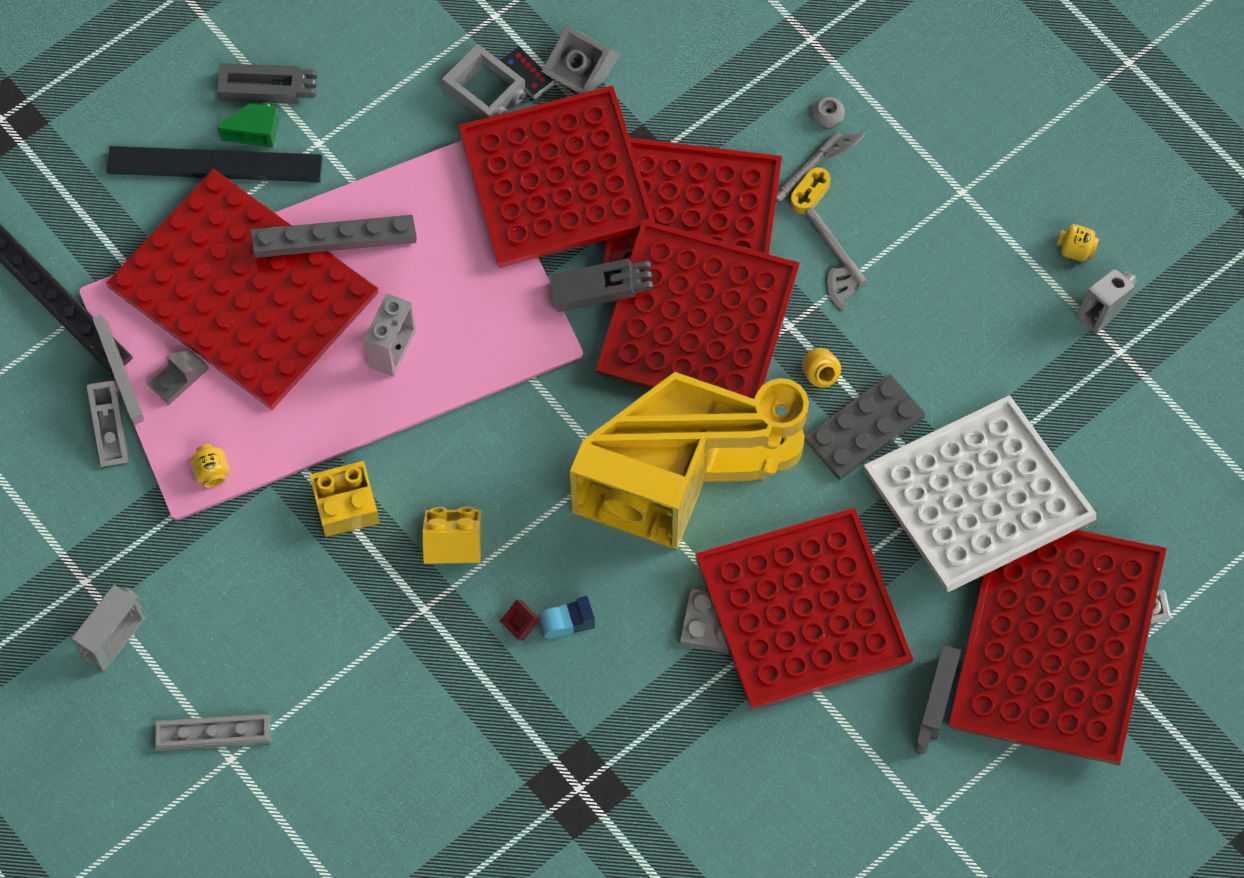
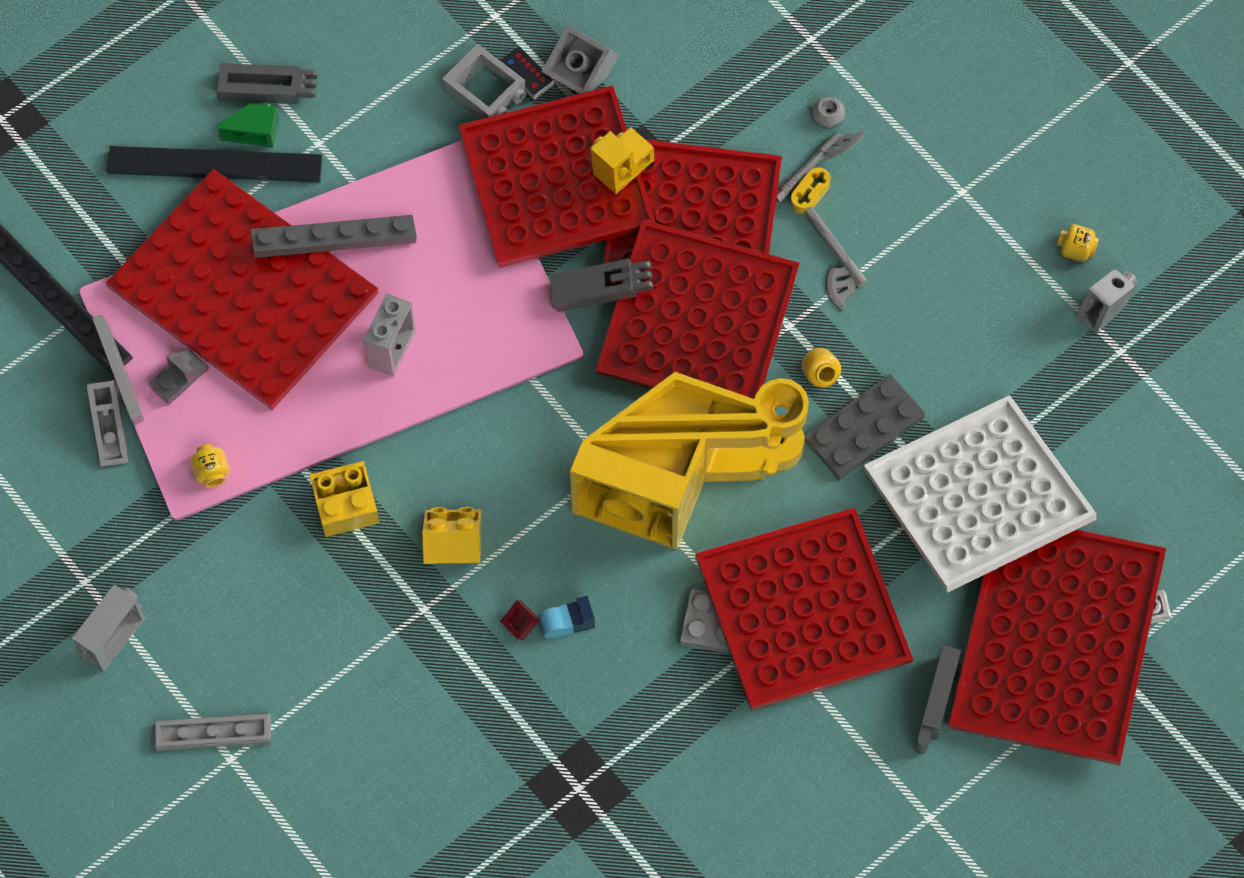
(620, 158): none -> yellow brick

